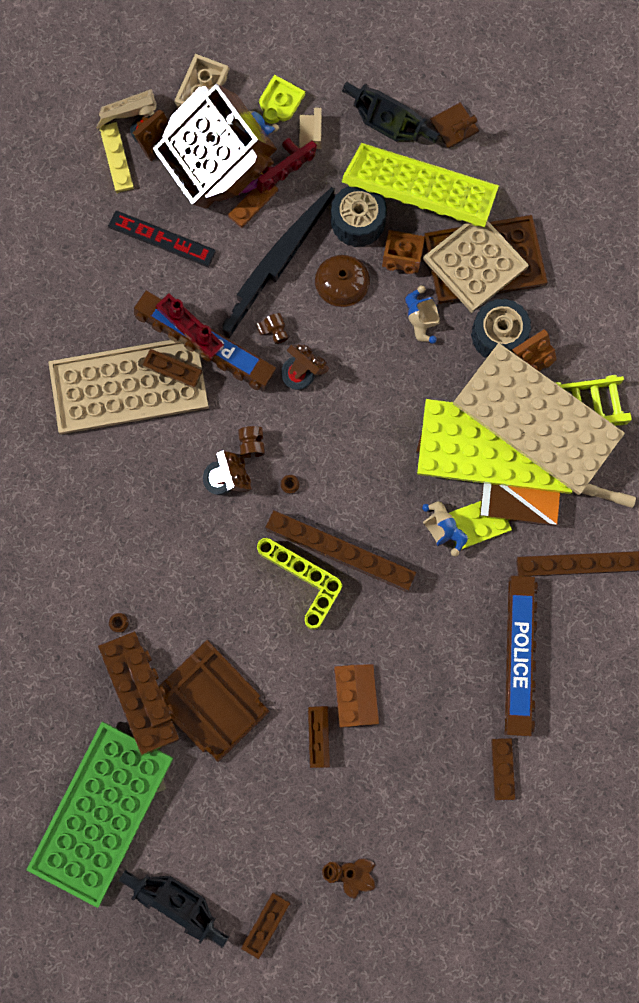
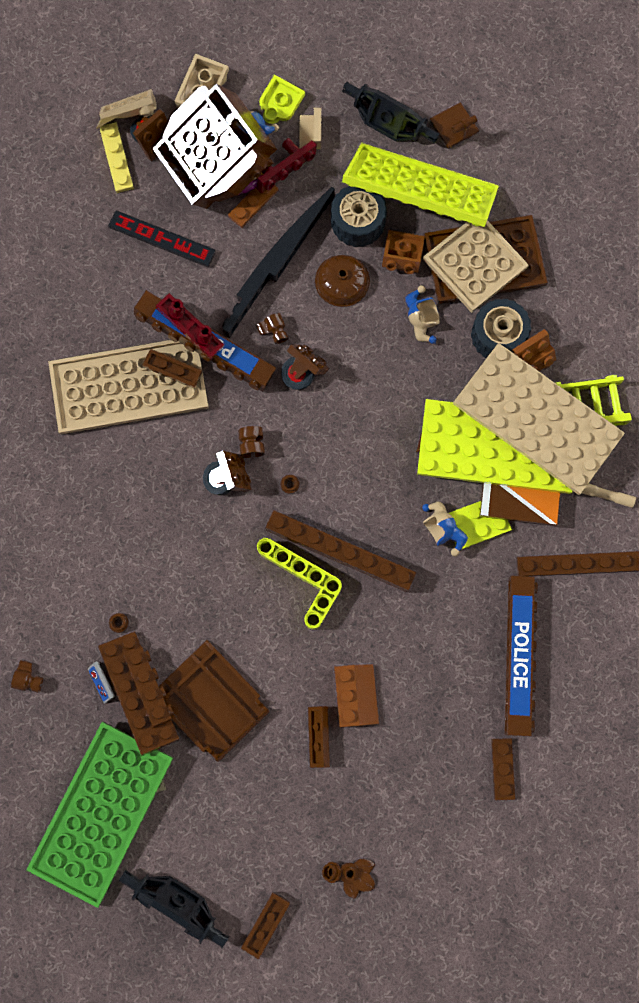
(23, 680): none -> reddish brown piece
(102, 682): none -> slope

